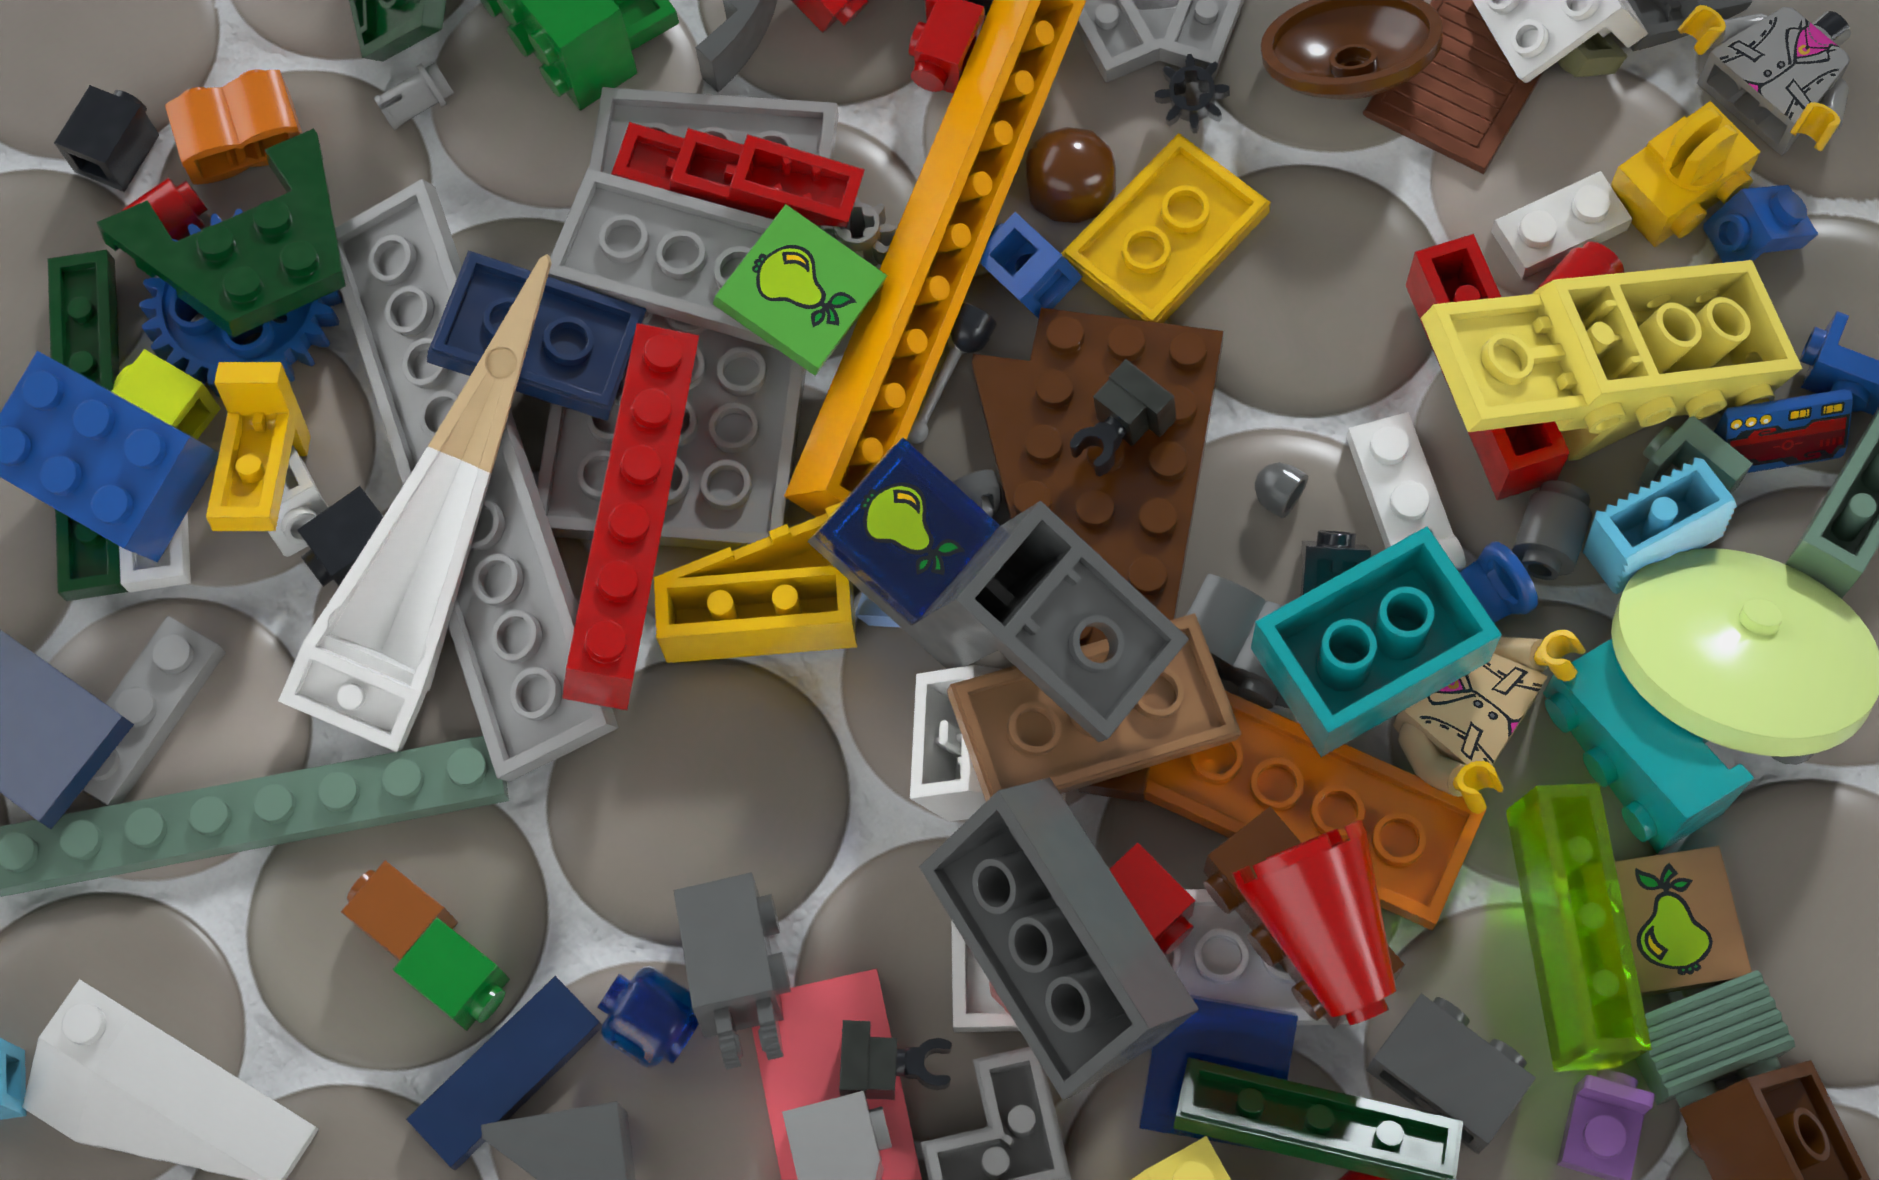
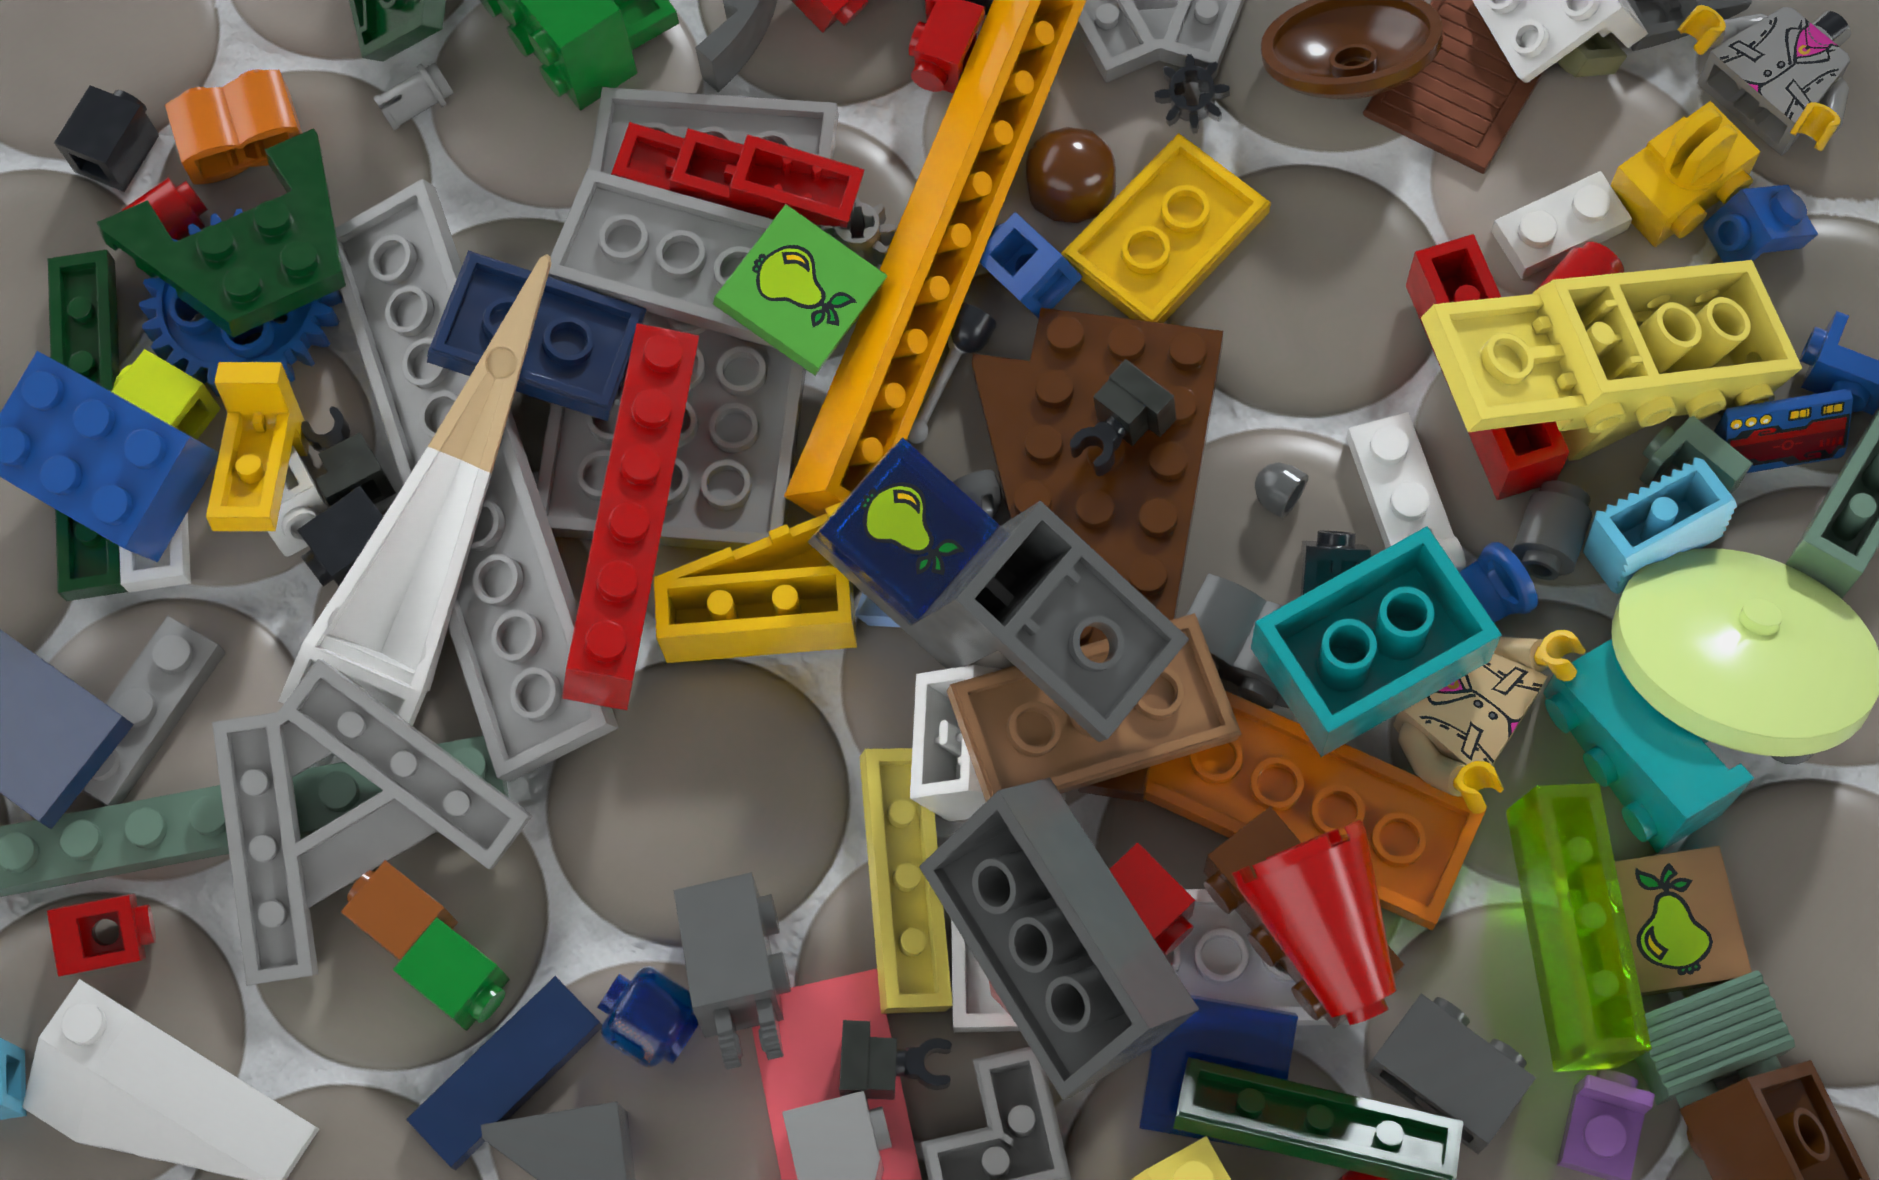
(75, 938): none -> red brick
(284, 876): none -> light grey plate
(347, 462): none -> pearl dark grey piece
(904, 906): none -> light yellow plate

